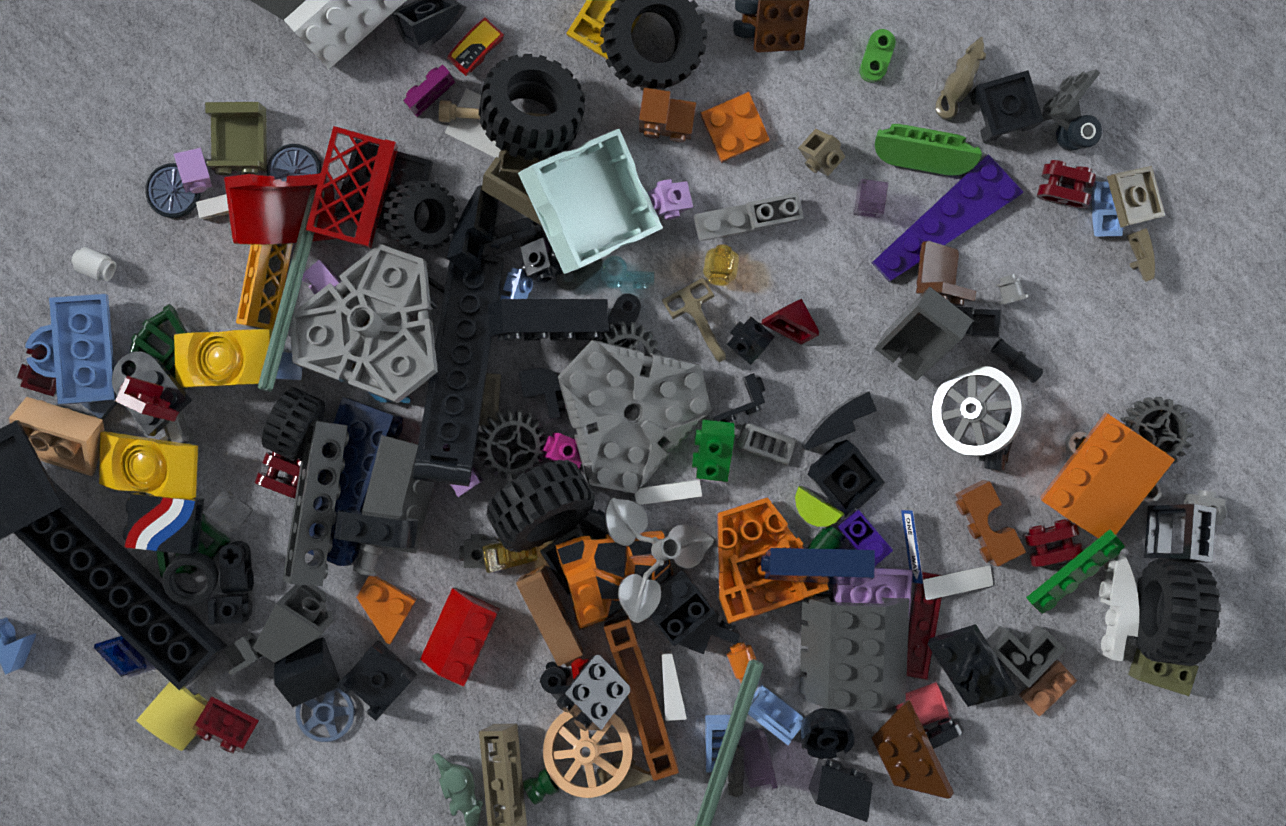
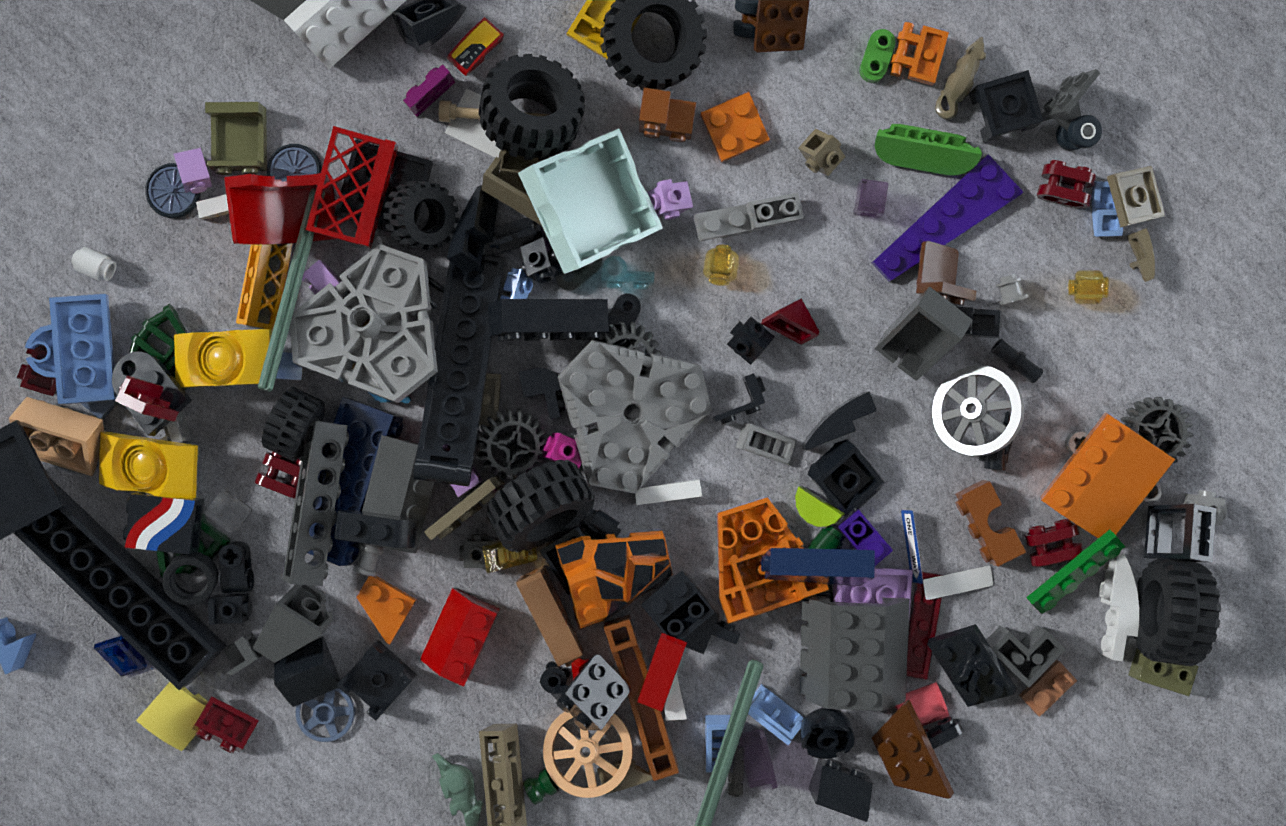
(465, 509): none -> dark tan plate
(662, 672): none -> red tile
(683, 545): light grey plant -> none
(694, 308): dark tan piece -> none
(714, 451): green brick -> none
(739, 658): orange brick -> none
(927, 55): none -> orange plate
(1088, 287): none -> clear yellow head

